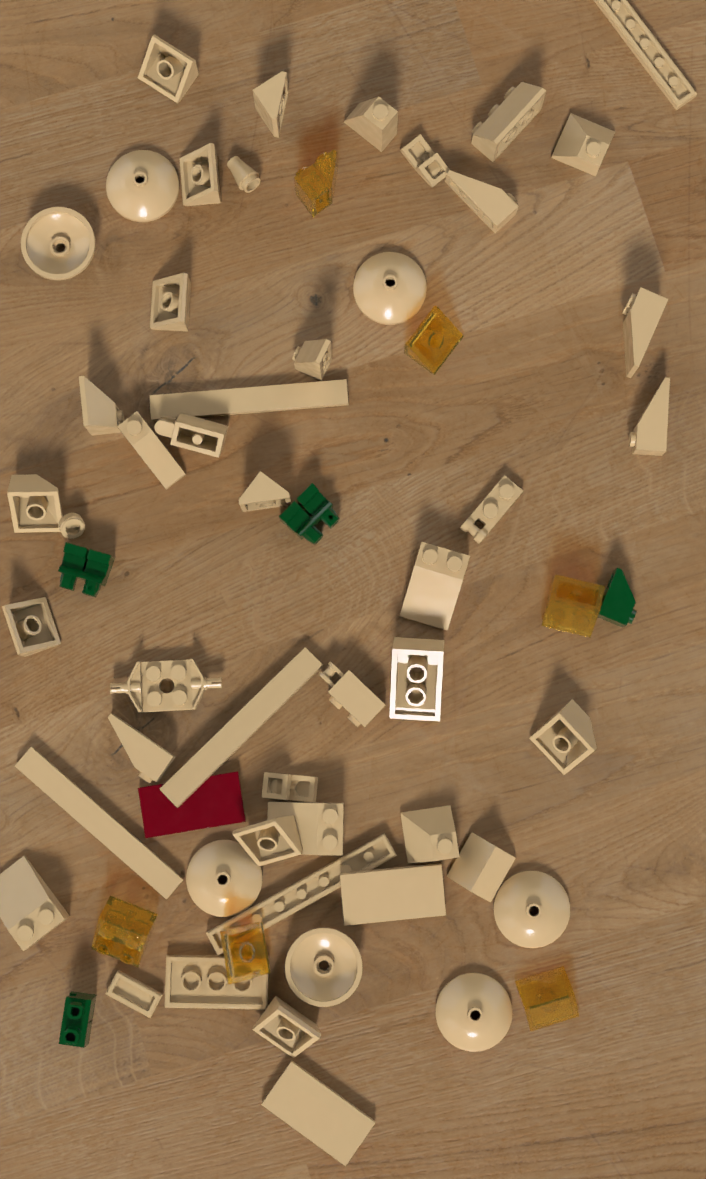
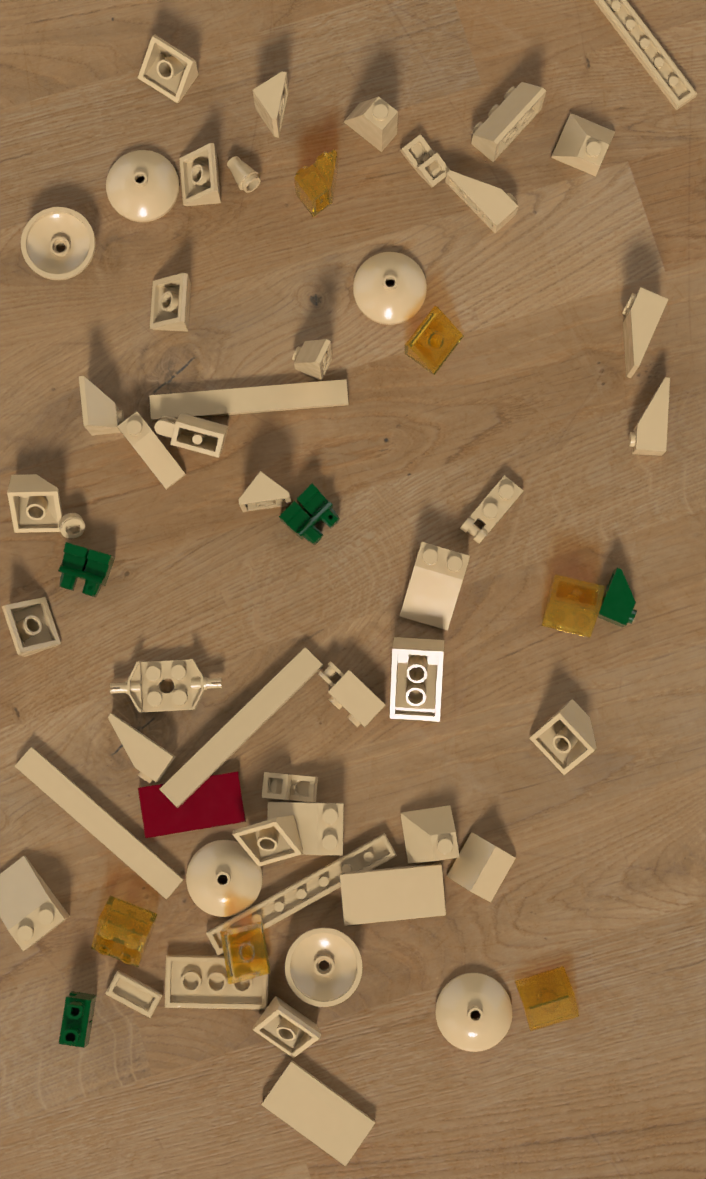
(513, 906): tan dish -> none

